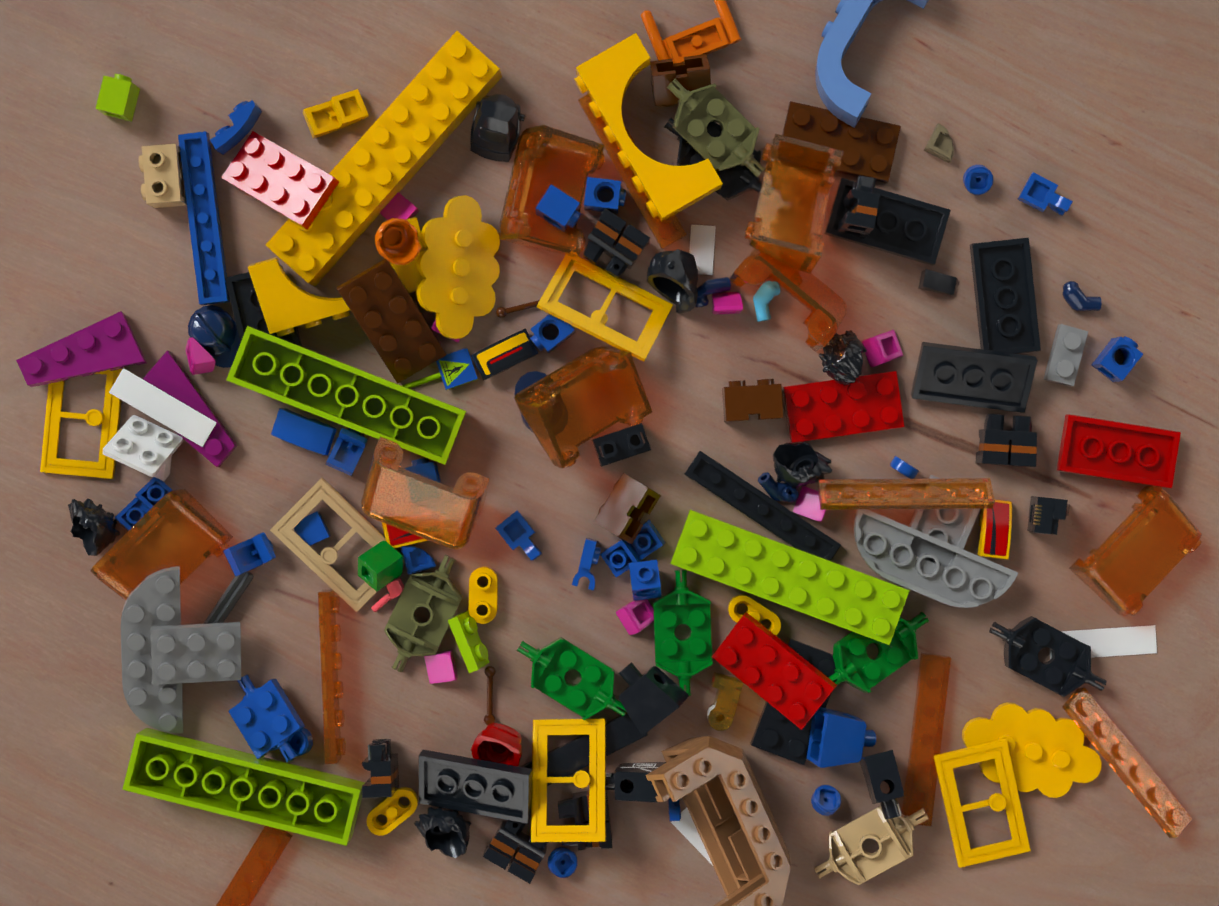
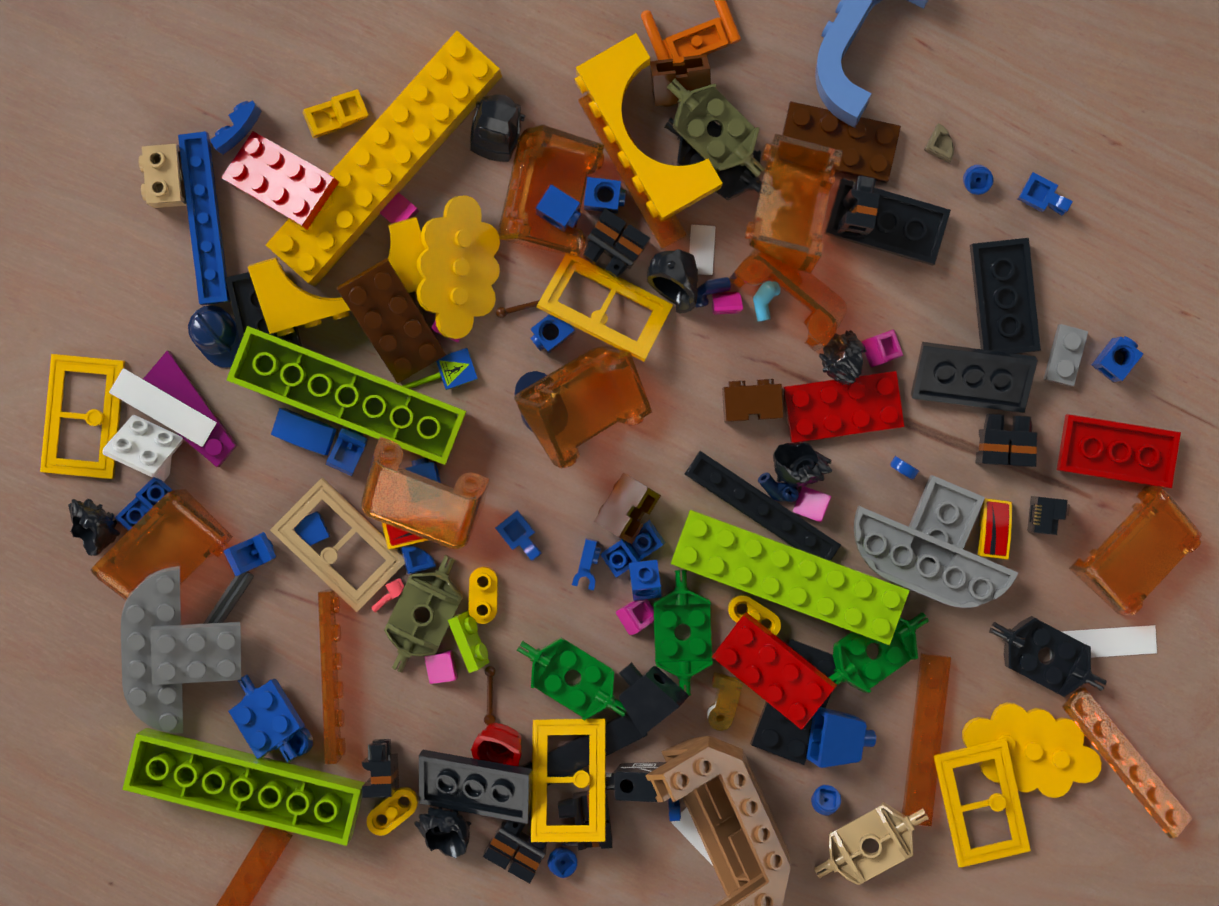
(94, 349): magenta wing -> none
(118, 97): lime brick -> none
(198, 358): dark pink slope -> none
(380, 565): green panel -> none
(397, 241): orange hair -> none
(504, 354): slope -> none
(621, 444): black hips -> none
(881, 768): black torso -> none
(905, 493): clear orange plate -> none
(937, 282): black piece -> none
(1077, 300): dark blue arm -> none

